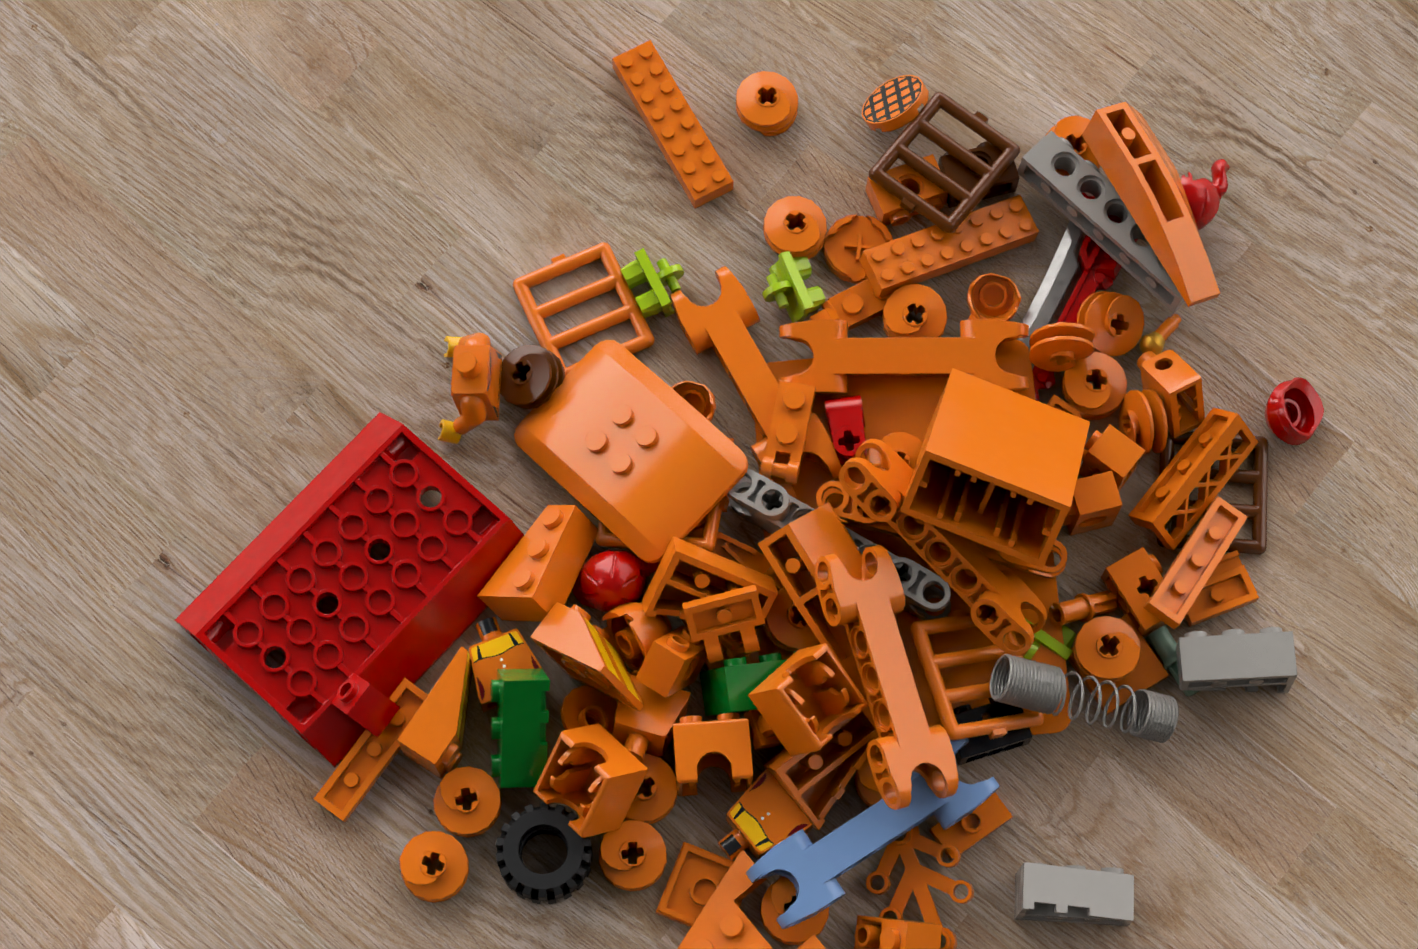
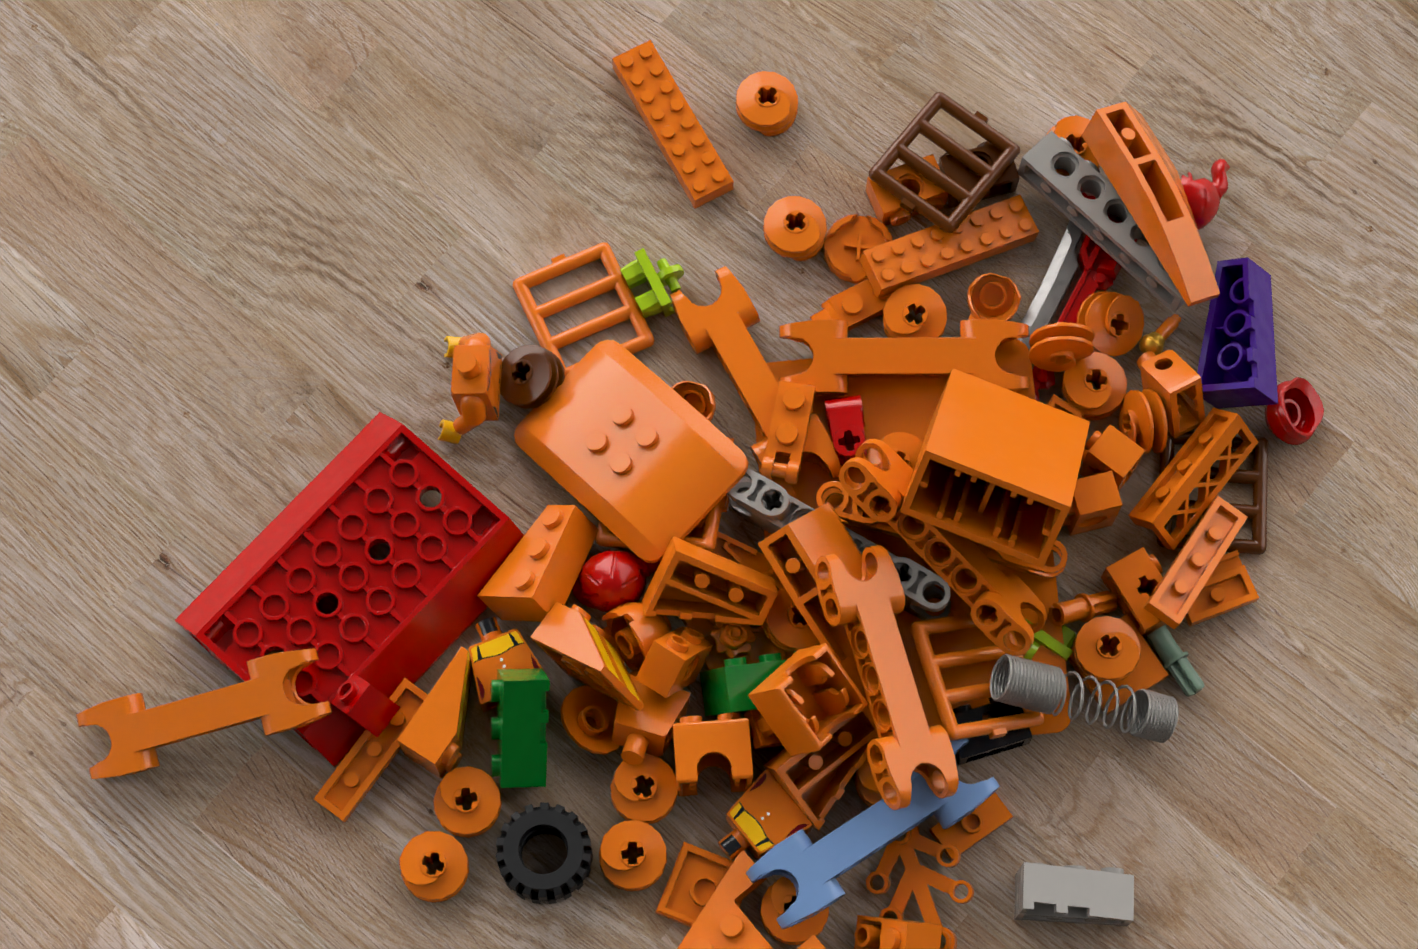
(267, 696): none -> orange piece
(592, 777): orange piece -> none
(722, 615): orange plate -> none
(788, 288): lime hips -> none
(895, 103): orange tile -> none
(1236, 660): light grey wedge -> none
(1239, 339): none -> dark purple wedge

